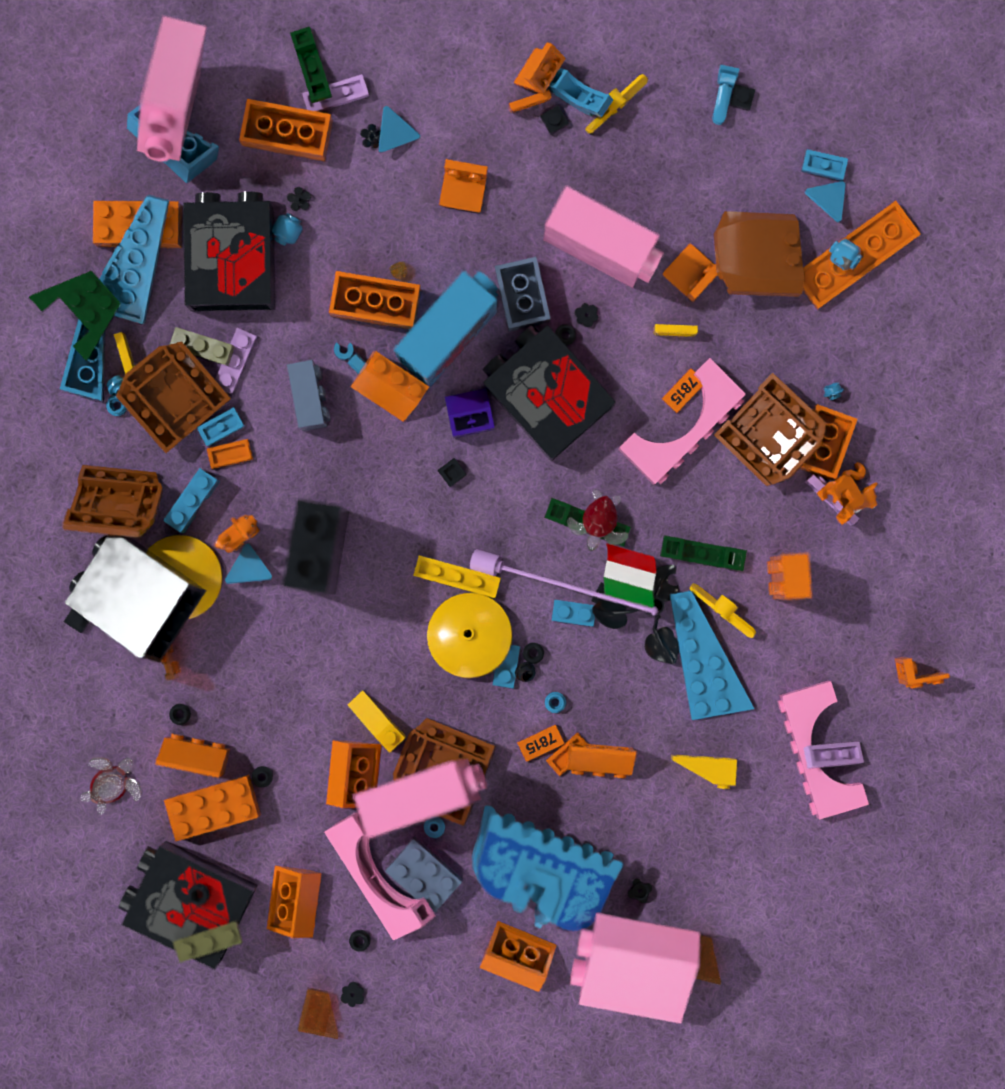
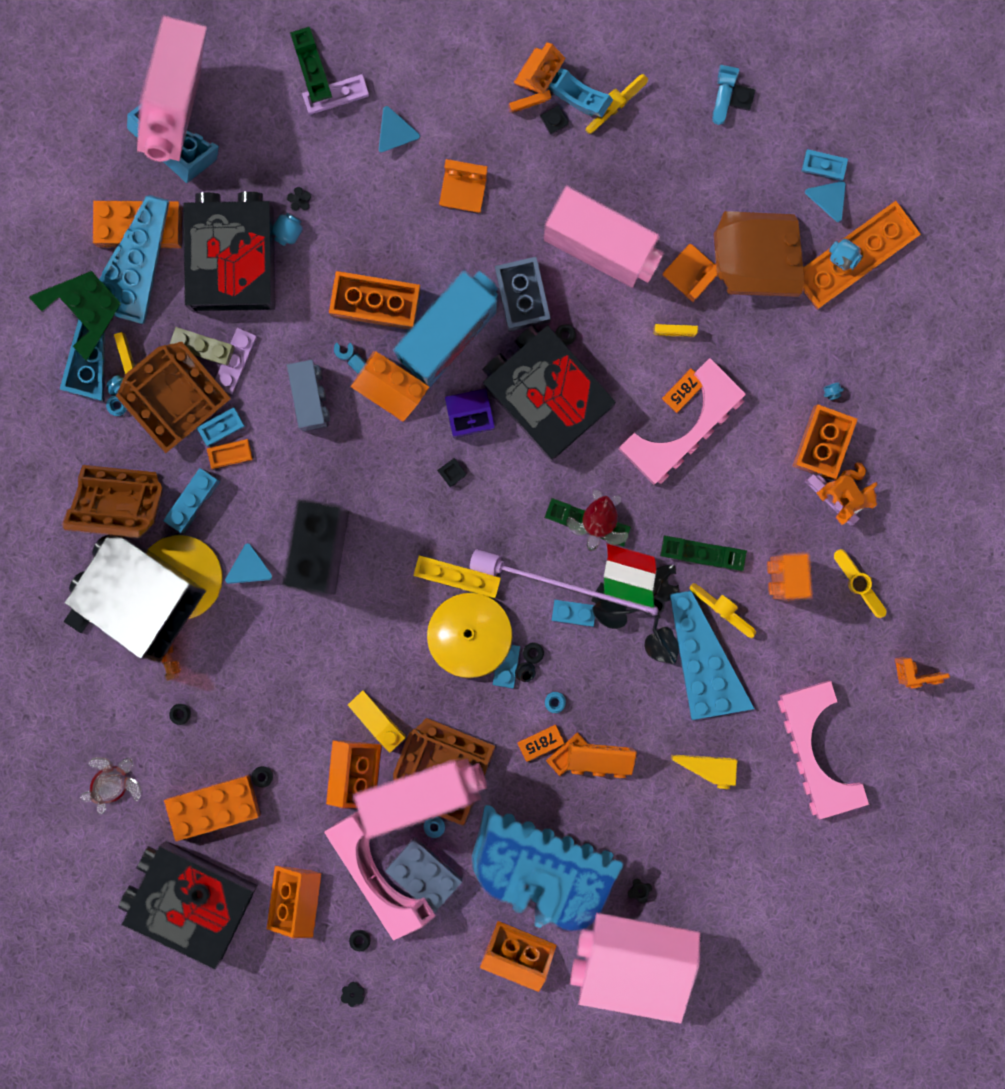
(193, 755): orange slope -> none
(208, 941): olive plate -> none
(235, 536): orange animal -> none
(286, 130): orange brick -> none
(317, 1014): clear orange wing -> none
(371, 136): black plant -> none
(398, 269): clear yellow hinge -> none
(590, 310): black plant -> none
(707, 966): clear orange wing -> none
(773, 432): dark orange wedge -> none
(833, 755): lavender plate -> none
(851, 572): none -> yellow piece

